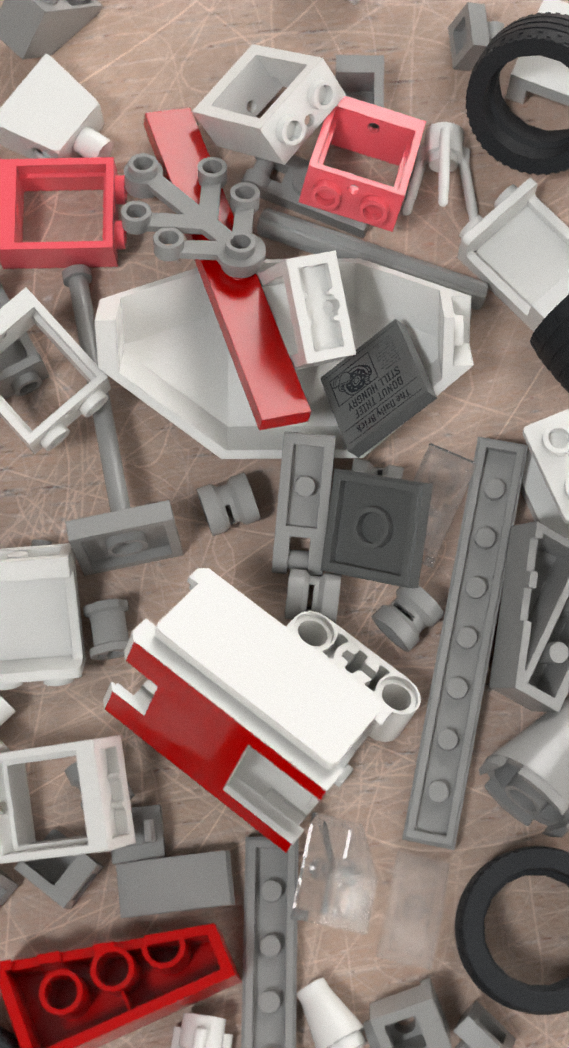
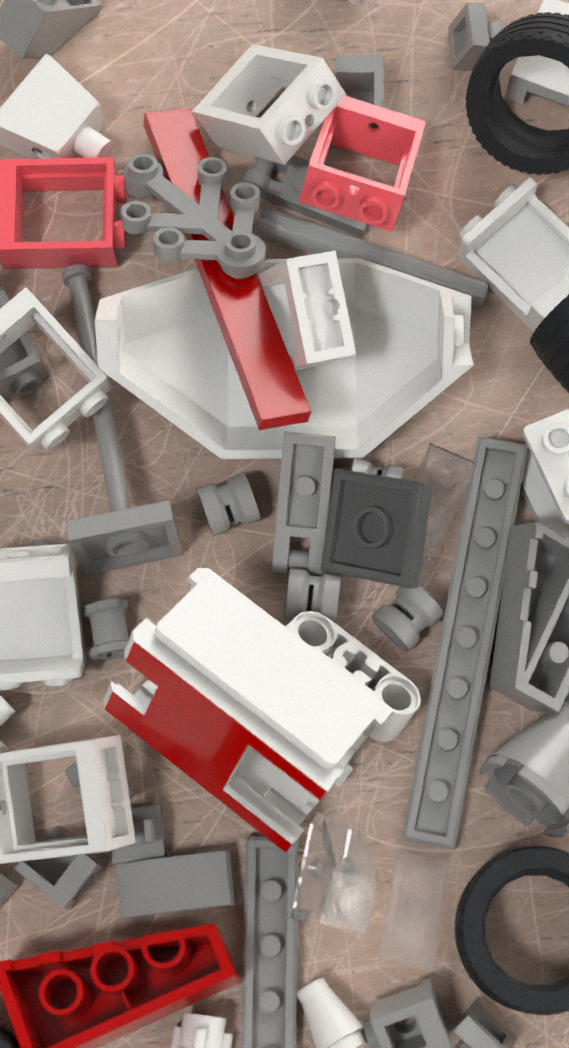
(377, 388): dark grey tile -> none
(443, 153): white plant -> none

